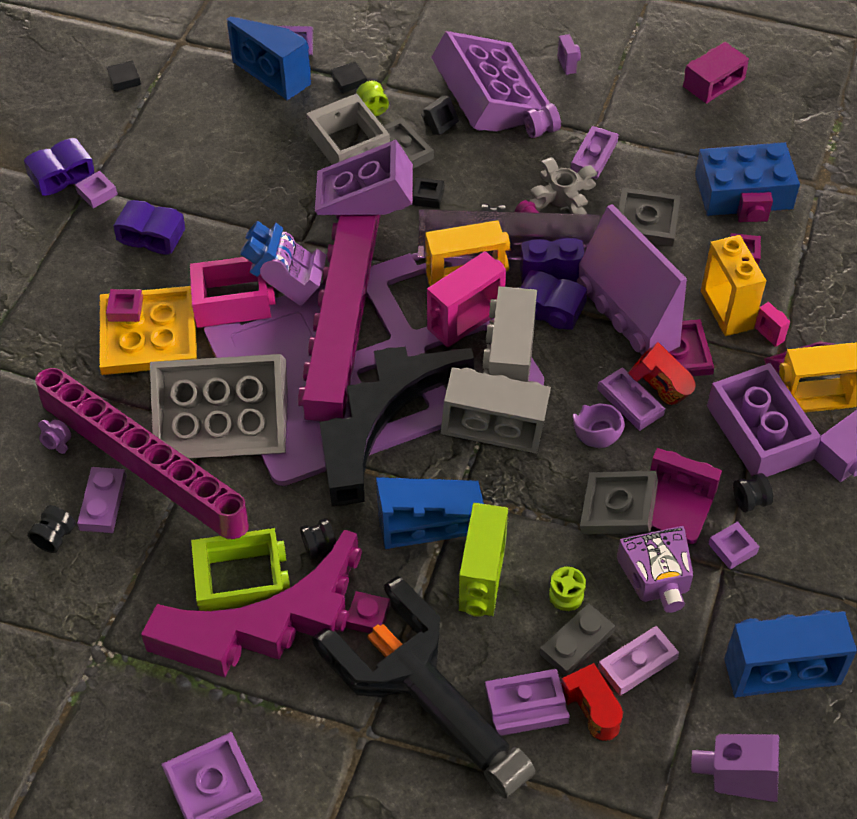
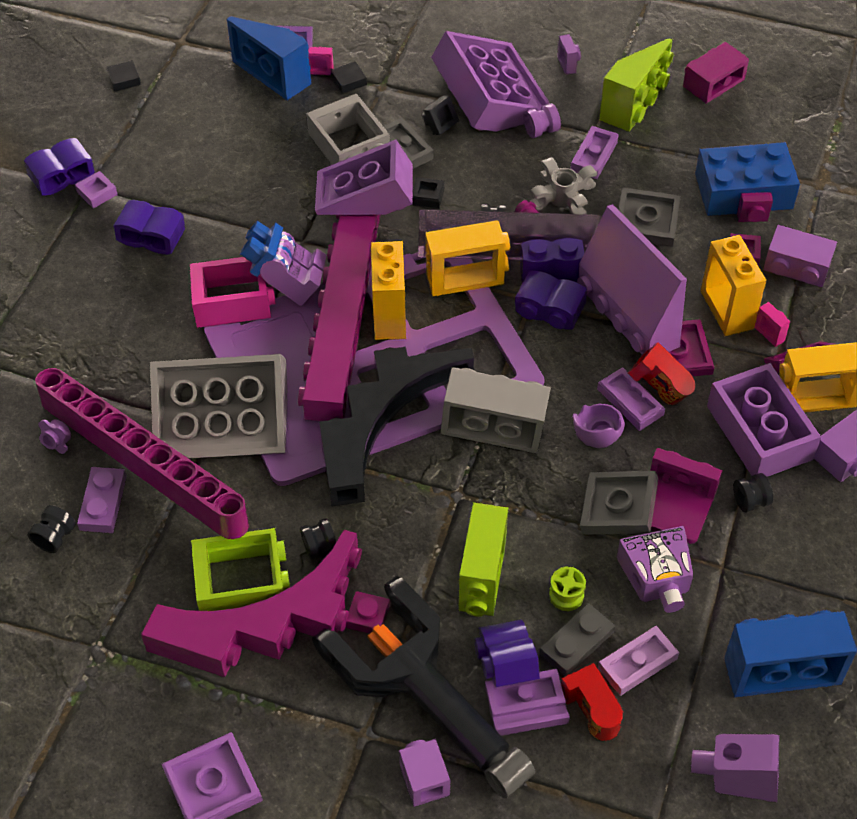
(124, 305): magenta plate -> none
(162, 334): yellow plate -> none
(321, 60): none -> dark pink tile
(374, 97): lime wheel -> none
(388, 290): none -> yellow window
(424, 509): blue wedge -> none
(424, 771): none -> medium lavender brick
(453, 322): dark pink window -> none
(507, 653): none -> dark purple brick
(510, 333): light grey brick -> none
(635, 85): none -> lime slope
(733, 545): medium lavender plate -> none
(800, 255): none -> medium lavender brick

